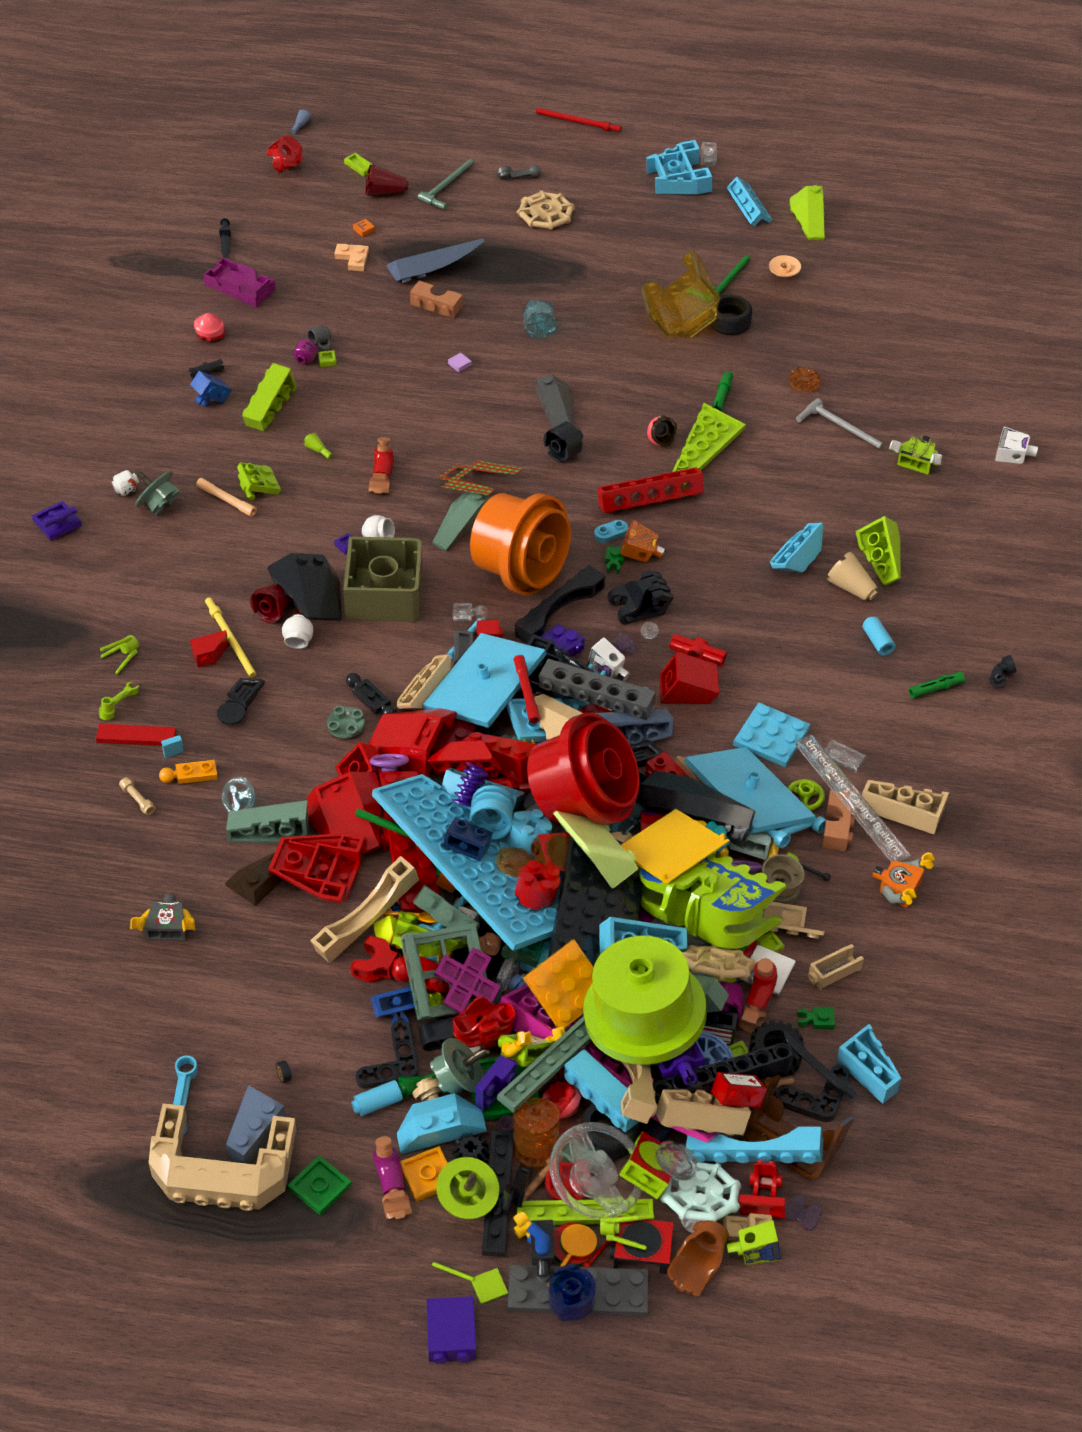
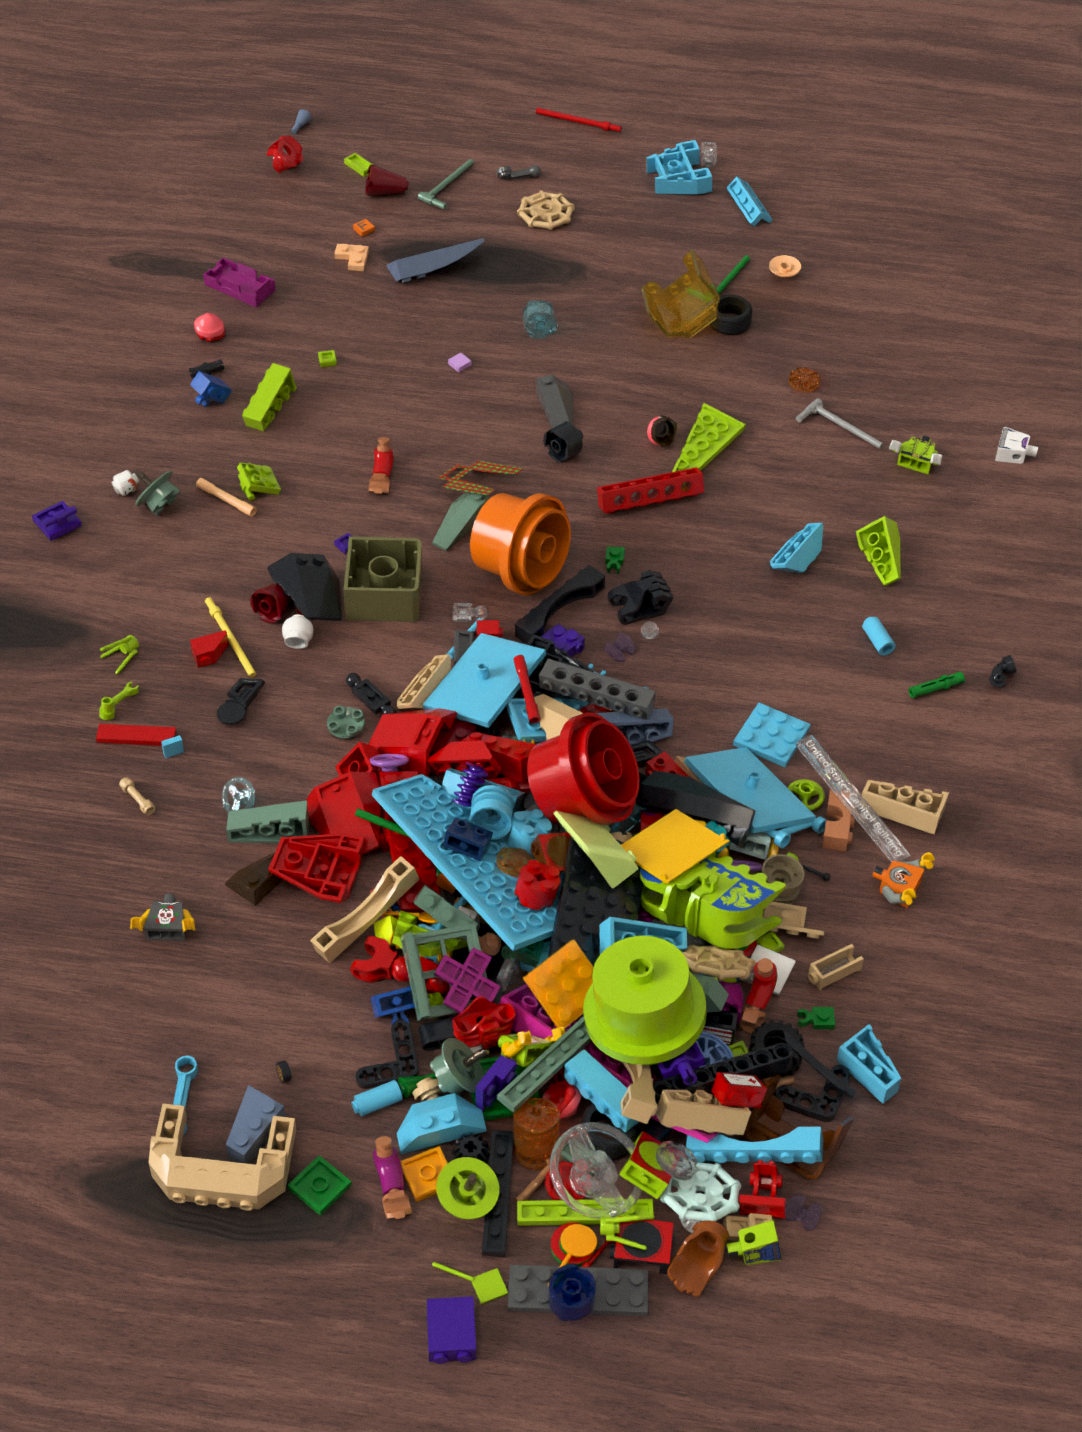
(190, 772): light orange plate -> none
(225, 233): black sword -> none
(305, 351): magenta head -> none
(313, 442): lime cone -> none
(319, 336): dark grey piece -> none
(378, 527): white piece -> none
(447, 304): nougat arch -> none
(505, 1121): plate -> none
(515, 1191): black piece -> none
(516, 982): medium blue plate -> none
(541, 1237): torso -> none
(608, 658): white torso -> none
(610, 531): medium azure plate -> none
(640, 543): orange torso -> none
(688, 681): red slope -> none
(698, 648): red piece -> none
(724, 387): green pin -> none
(809, 211): lime wedge -> none
(845, 756): clear plate -> none
(853, 578): tan cone -> none

